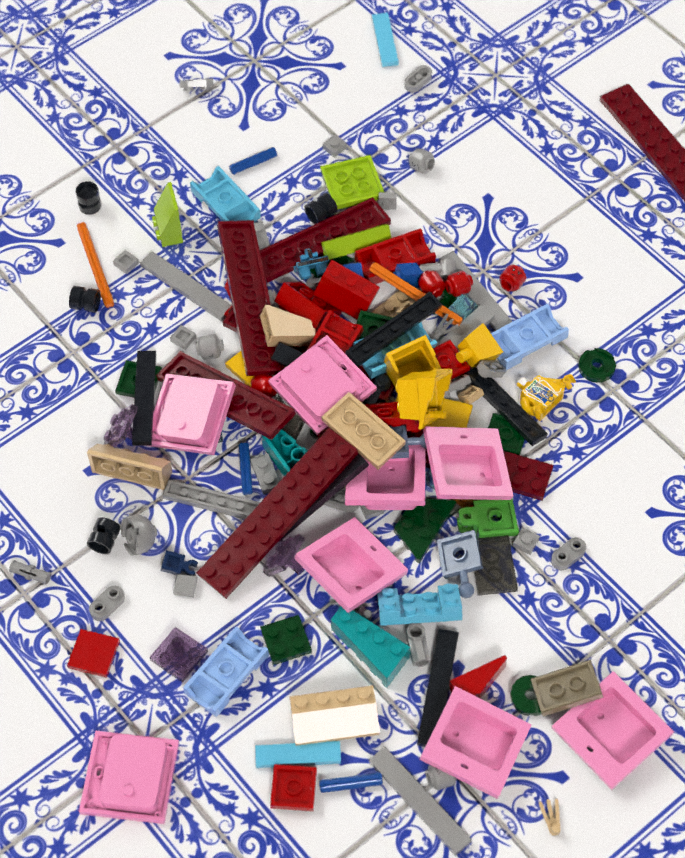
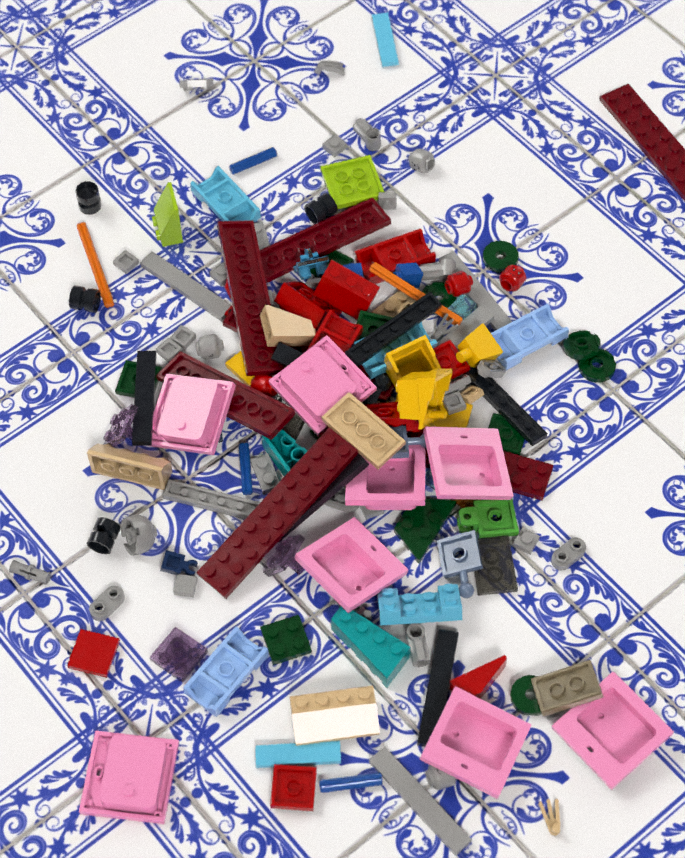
(168, 349): none -> light grey plate
(219, 274): none -> light grey plate
(330, 66): none -> light grey piece
(355, 241): lime tile -> none
(368, 134): none -> light grey piece
(416, 81): light grey plate -> none
(431, 282): red head -> none
(454, 403): none -> light grey tile
(500, 248): none -> dark green tile
(543, 394): yellow torso -> none
(575, 351): none -> dark green tile

